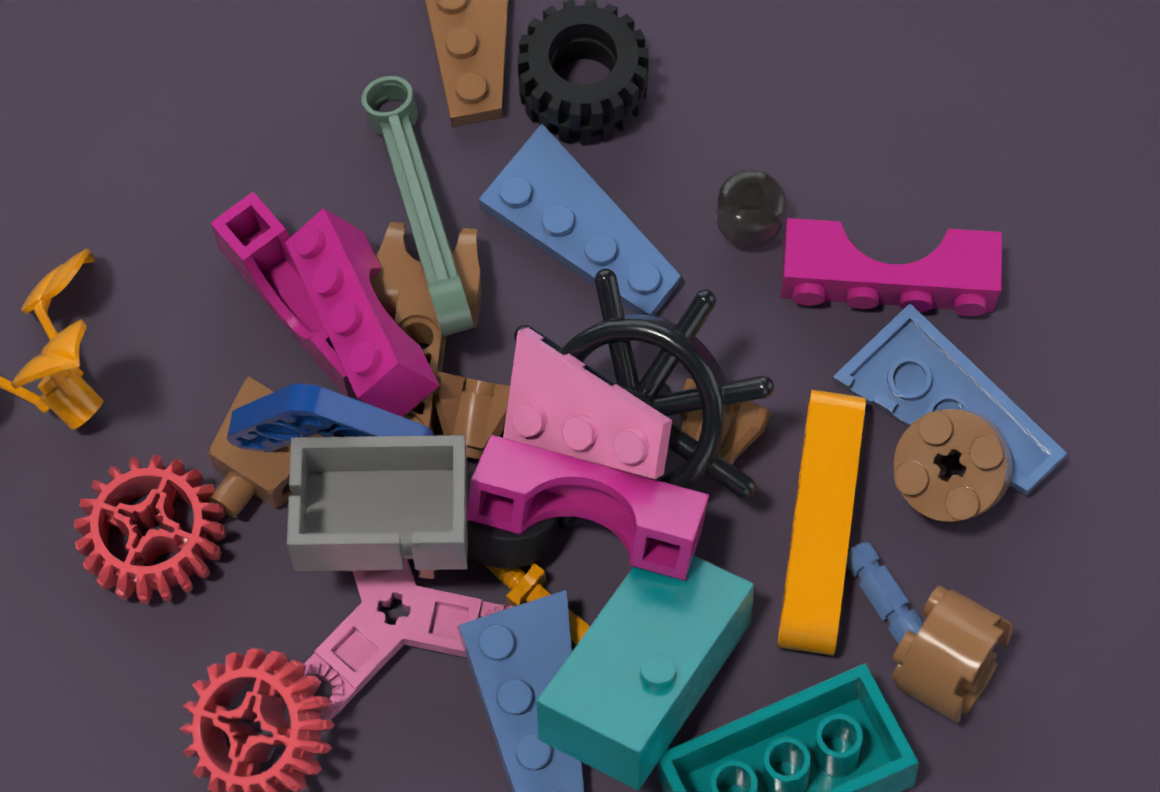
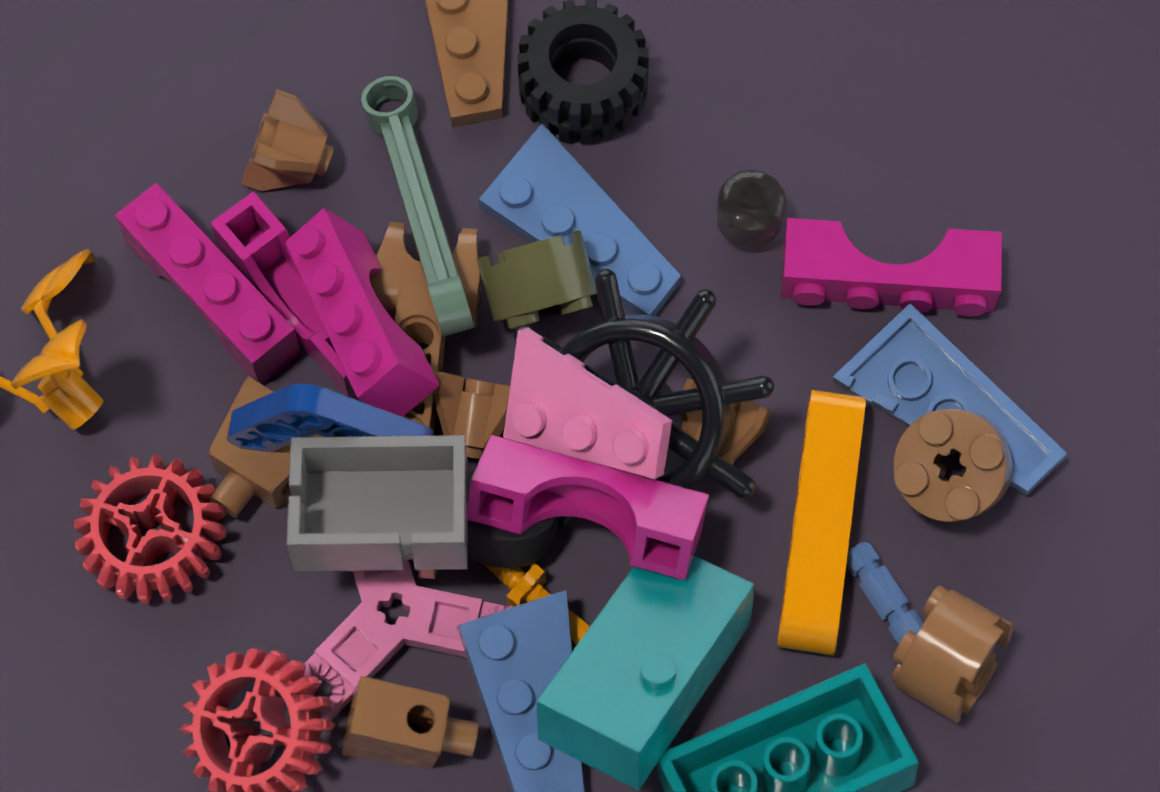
(223, 296): none -> dark pink arch
(287, 146): none -> medium nougat brick
(380, 728): none -> medium nougat torso
(538, 278): none -> olive brick

